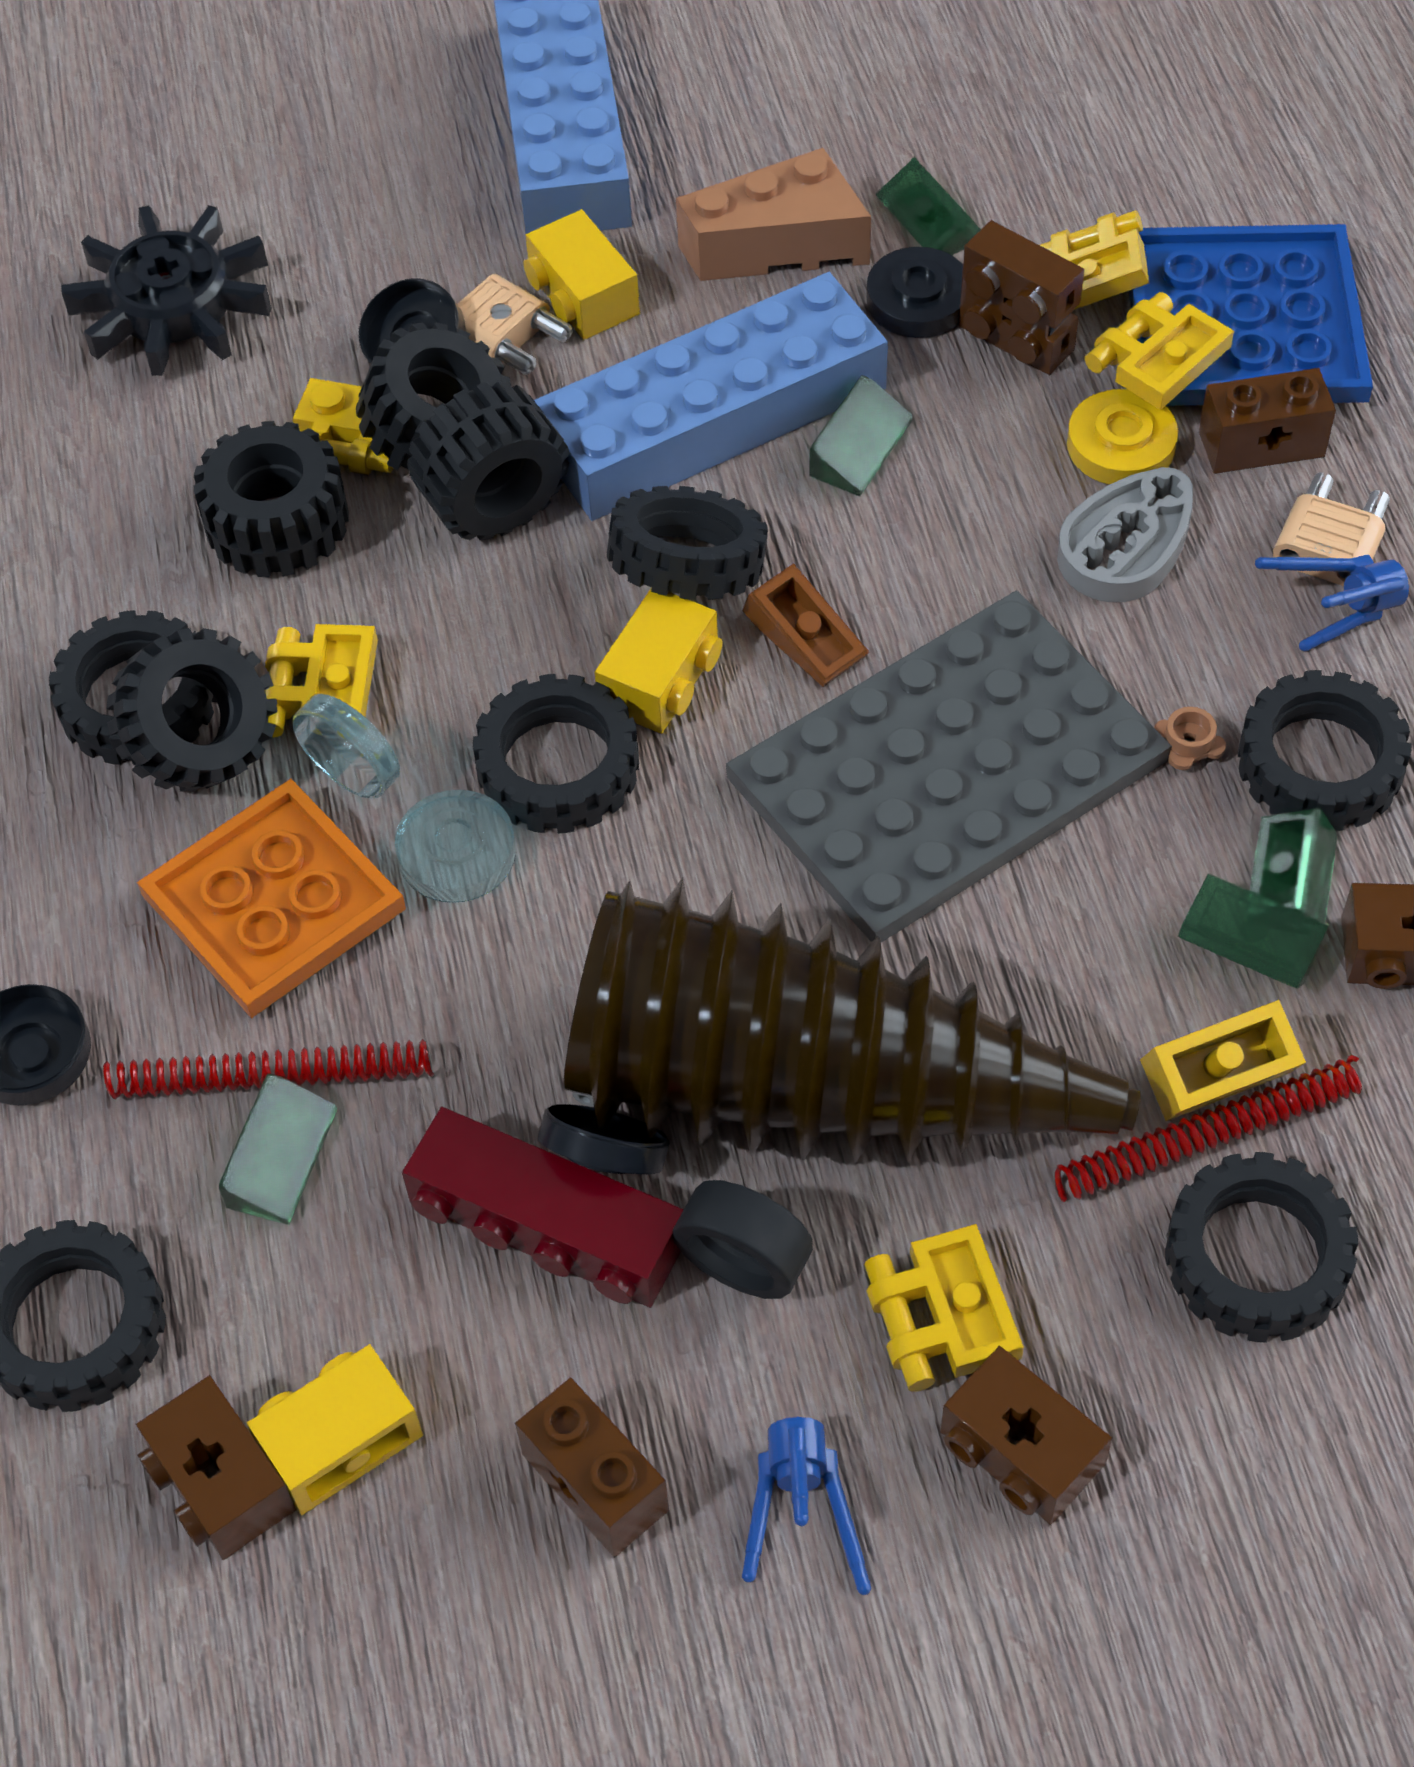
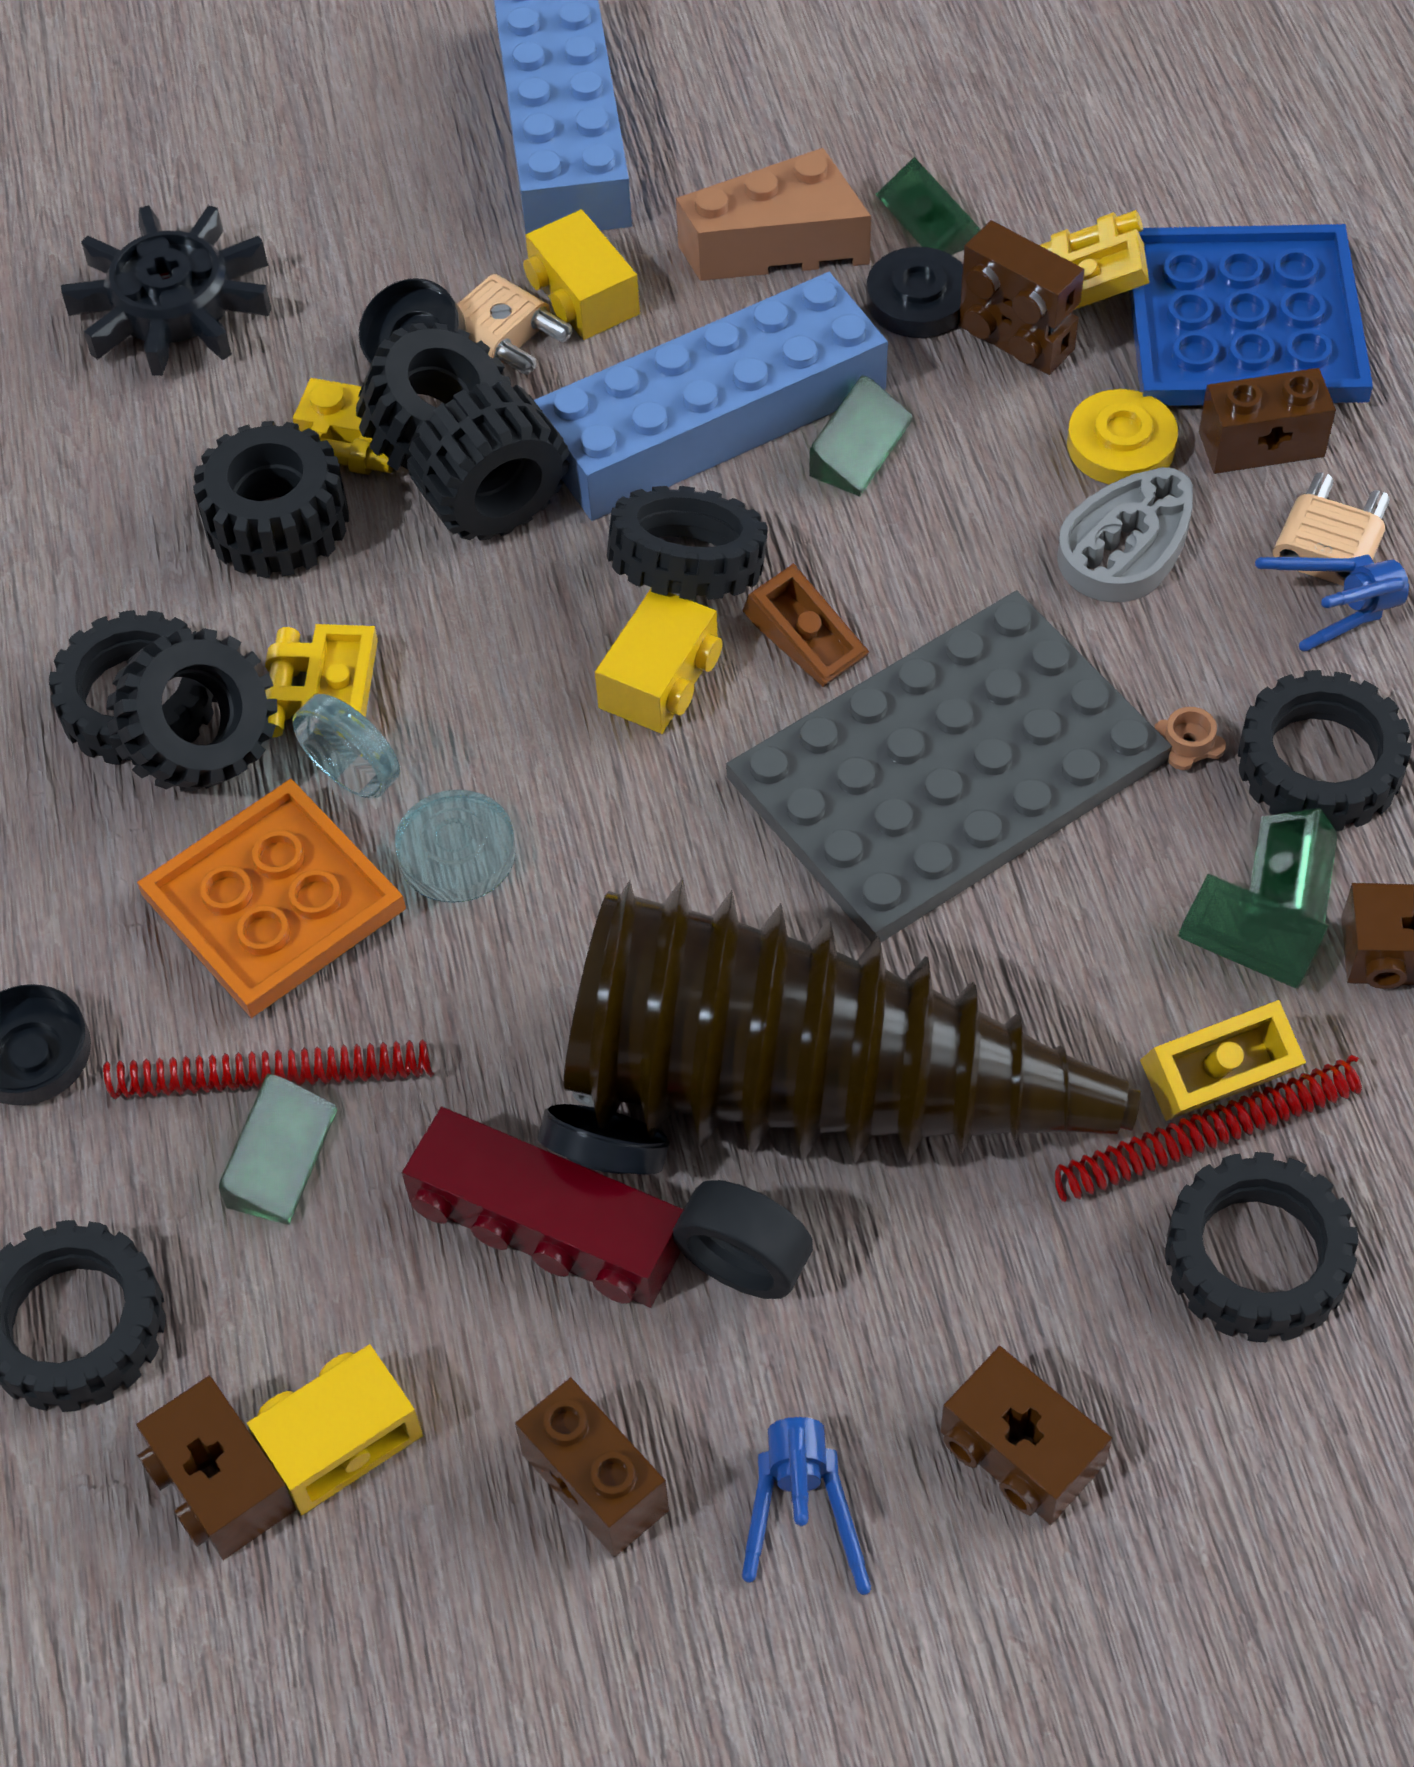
(545, 703): black tyre -> none
(963, 1300): yellow plate -> none
(1168, 360): yellow plate -> none

